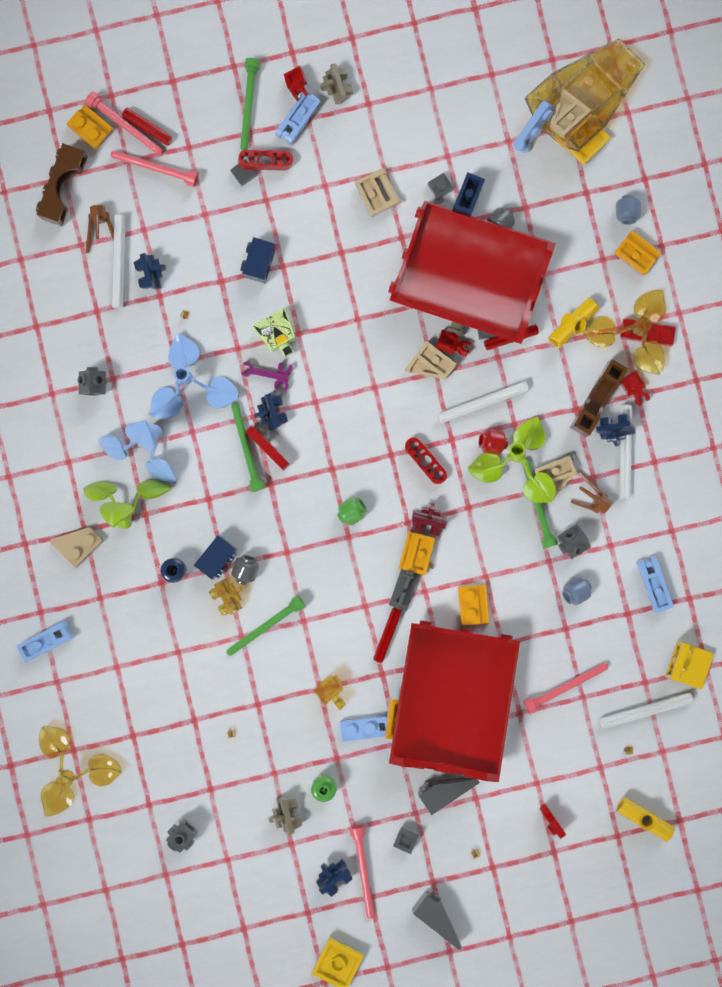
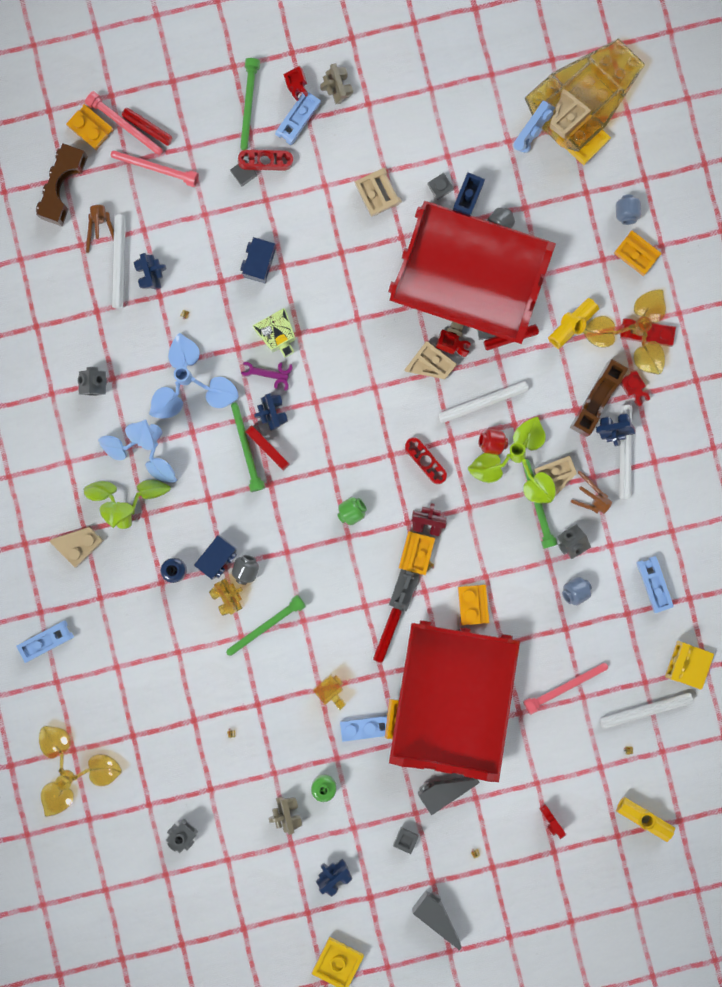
(358, 833): coral piece -> none

